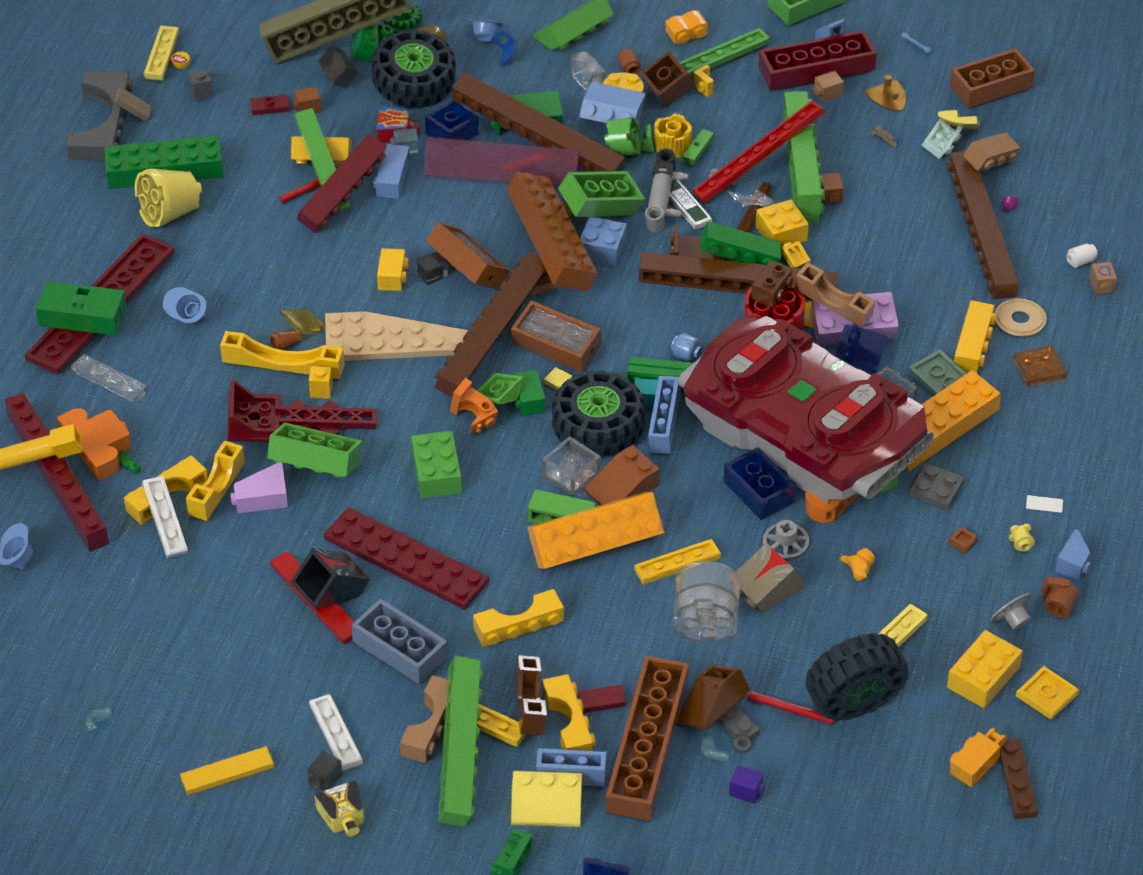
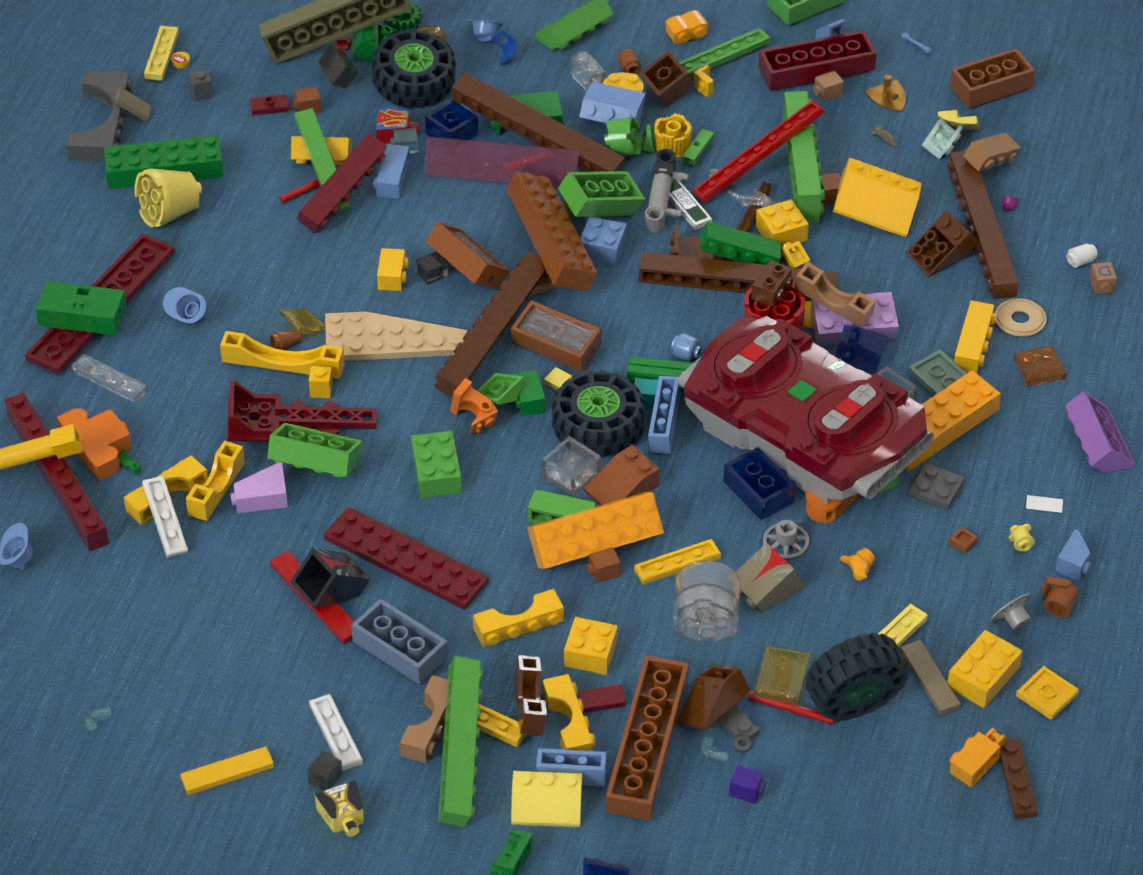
(342, 43): none -> red tile
(590, 645): none -> yellow brick
(604, 565): none -> dark orange brick
(782, 675): none -> clear yellow tile
(877, 197): none -> yellow slope
(930, 677): none -> dark tan tile
(942, 244): none -> reddish brown slope
(1099, 434): none -> medium lavender slope

